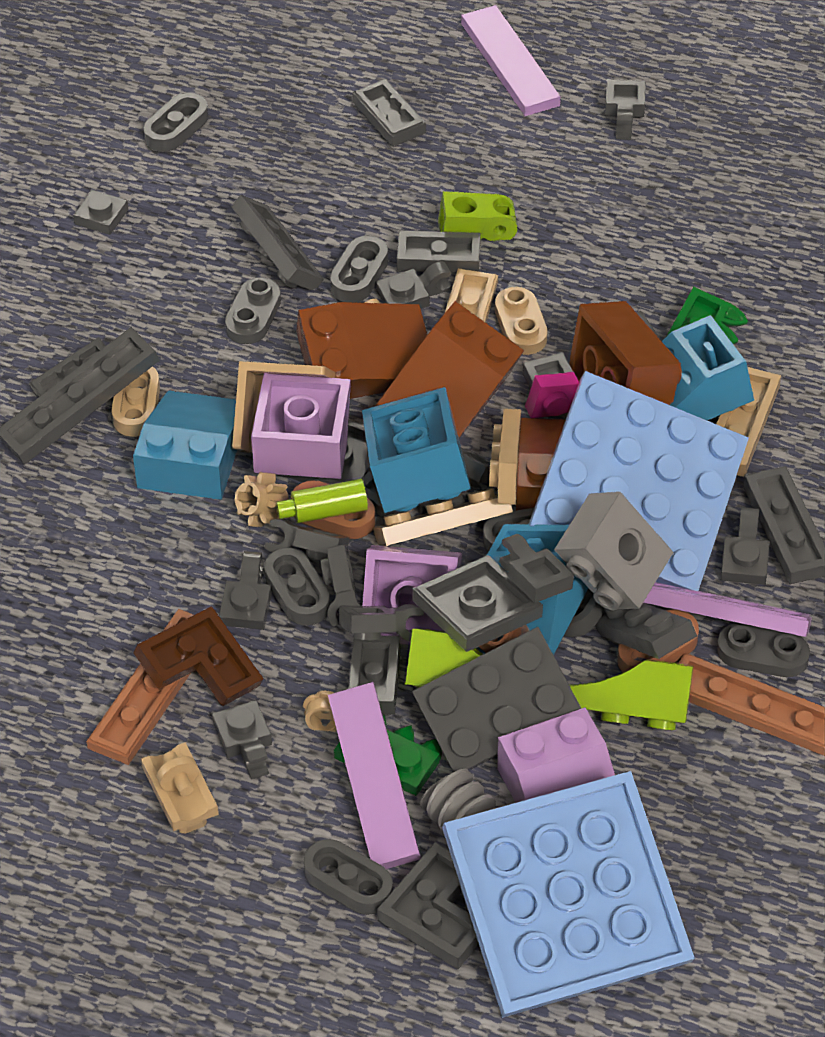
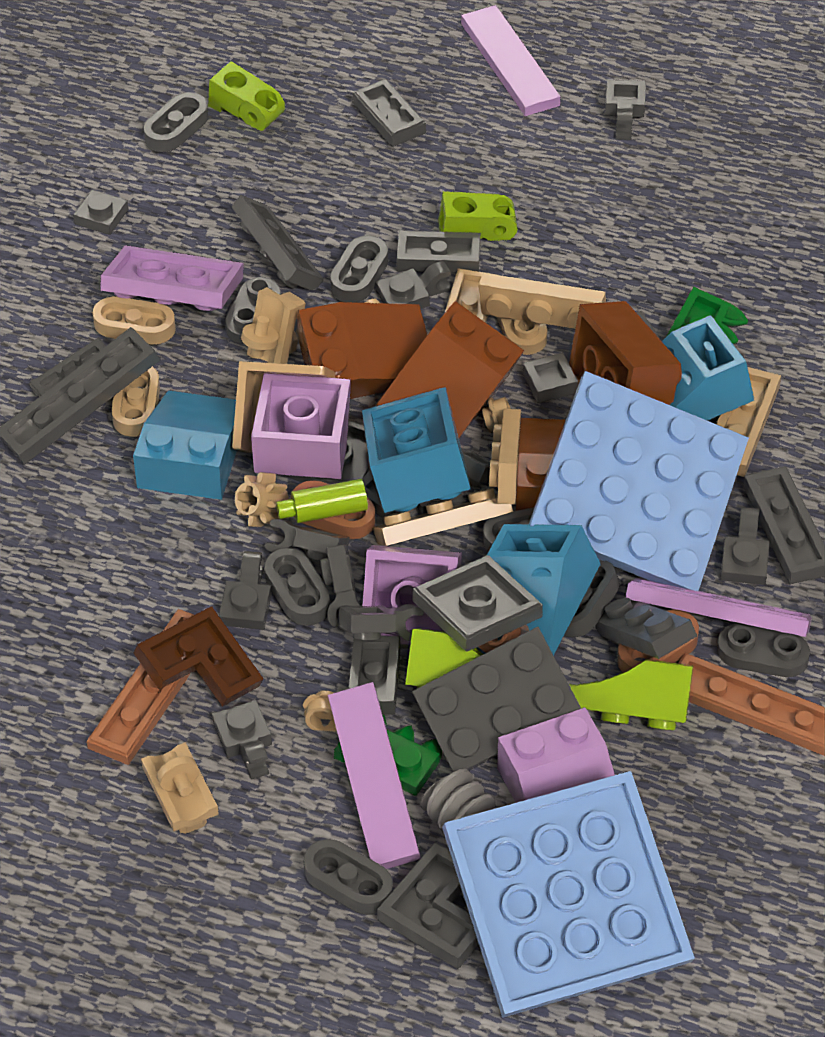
(149, 319): none -> tan plate
(172, 277): none -> lavender plate
(245, 96): none -> lime leg
(272, 330): none -> tan hips
(494, 413): none -> tan plate
(534, 300): none -> tan plate
(535, 573): dark grey plate -> none
(551, 394): dark pink plate -> none
(613, 551): light grey brick -> none

